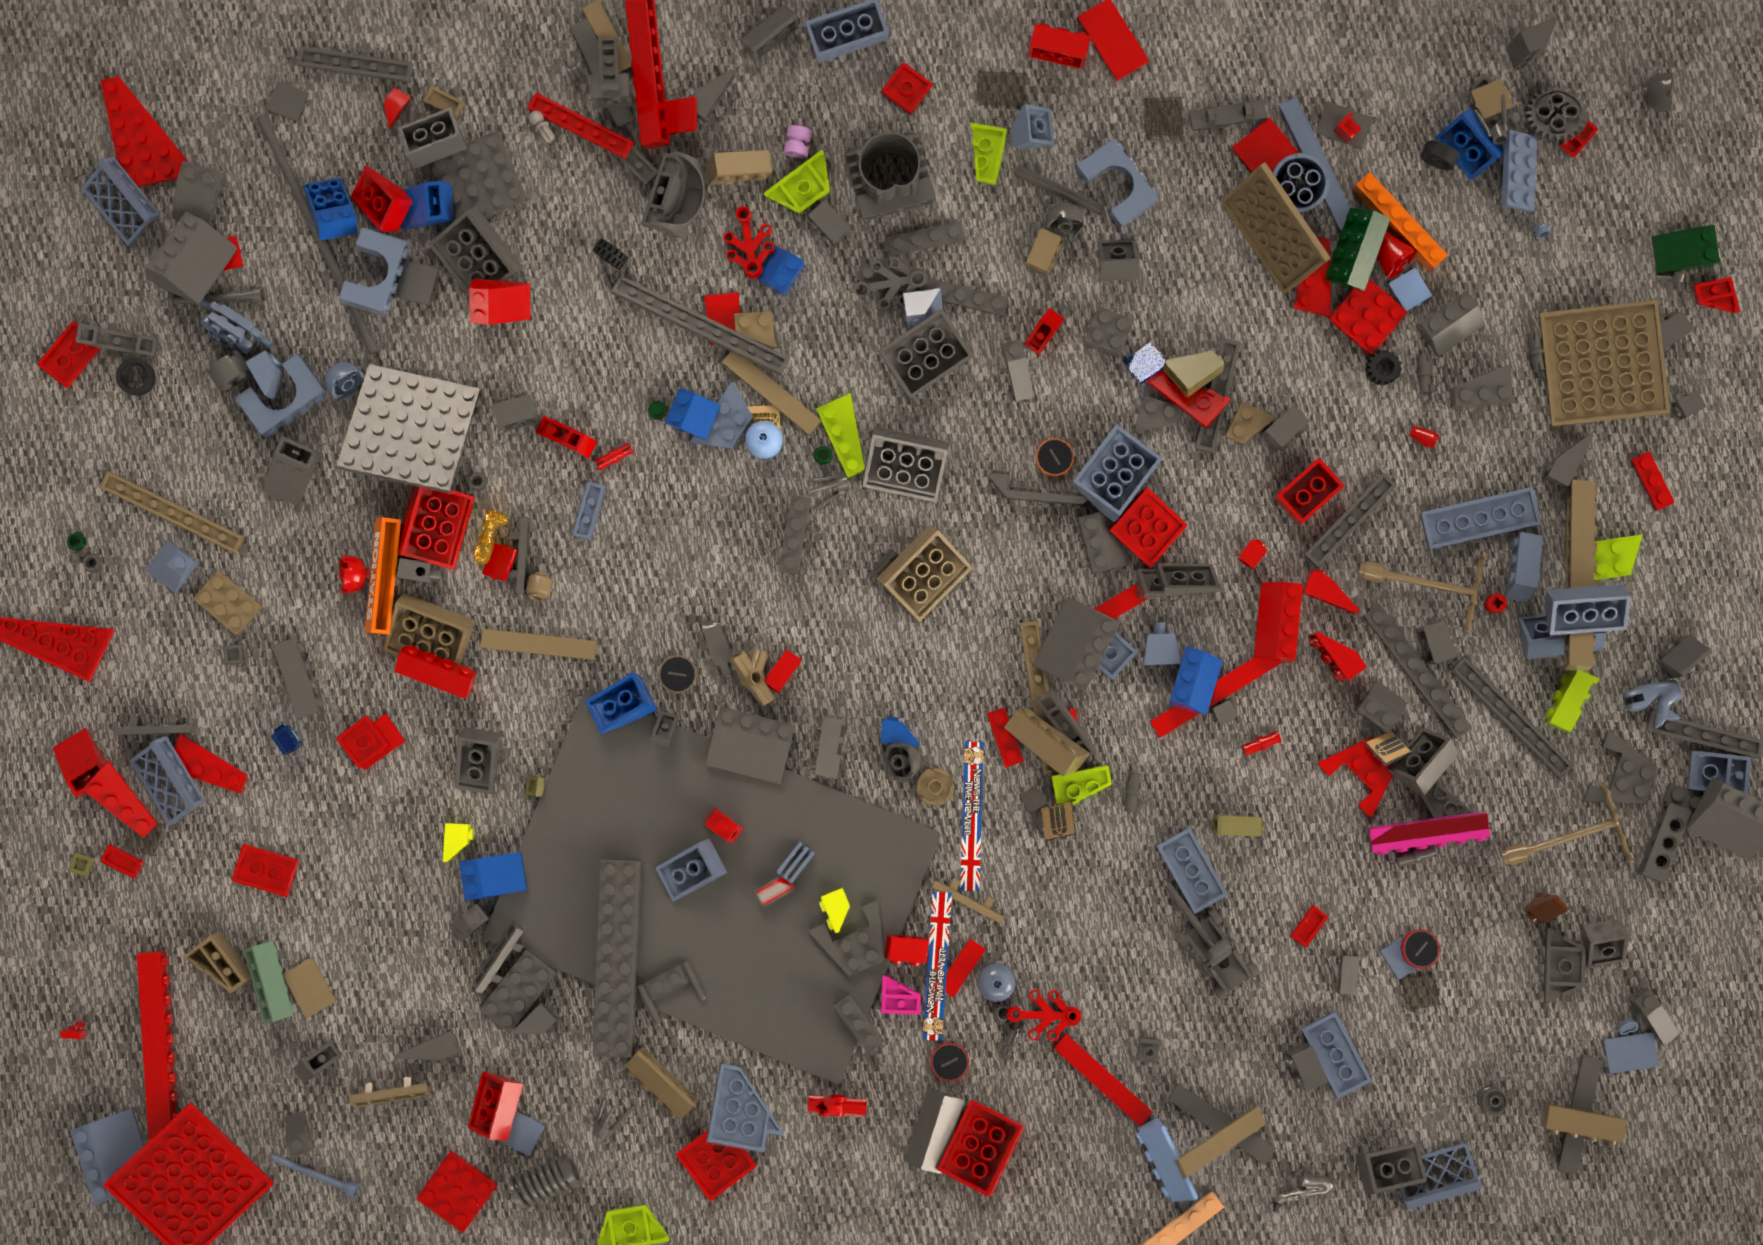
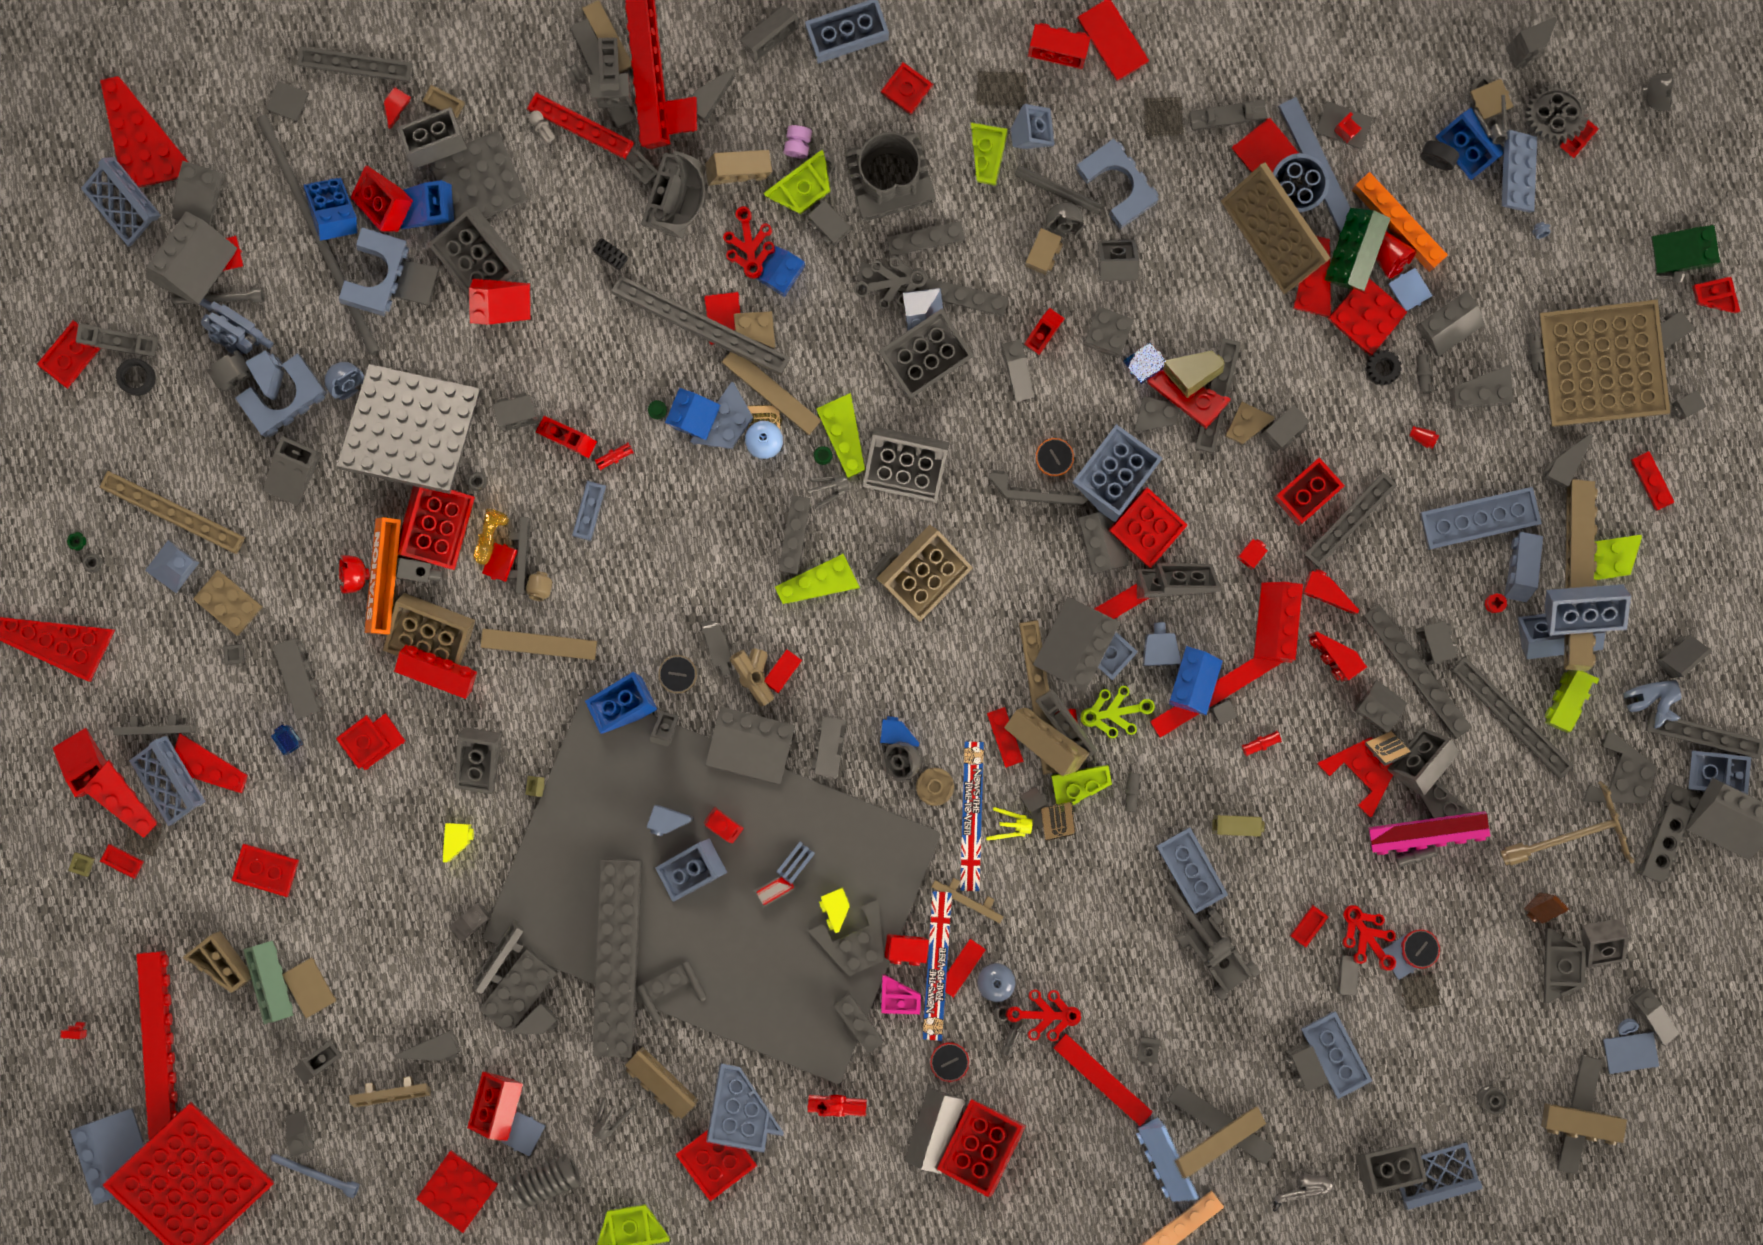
(492, 876): blue slope -> none
(666, 820): none -> sand blue slope
(822, 580): none -> lime wing
(1023, 825): none -> neon yellow plant
(1114, 712): none -> lime plant
(1367, 936): none -> red plant
(1376, 572): dark tan piece -> none

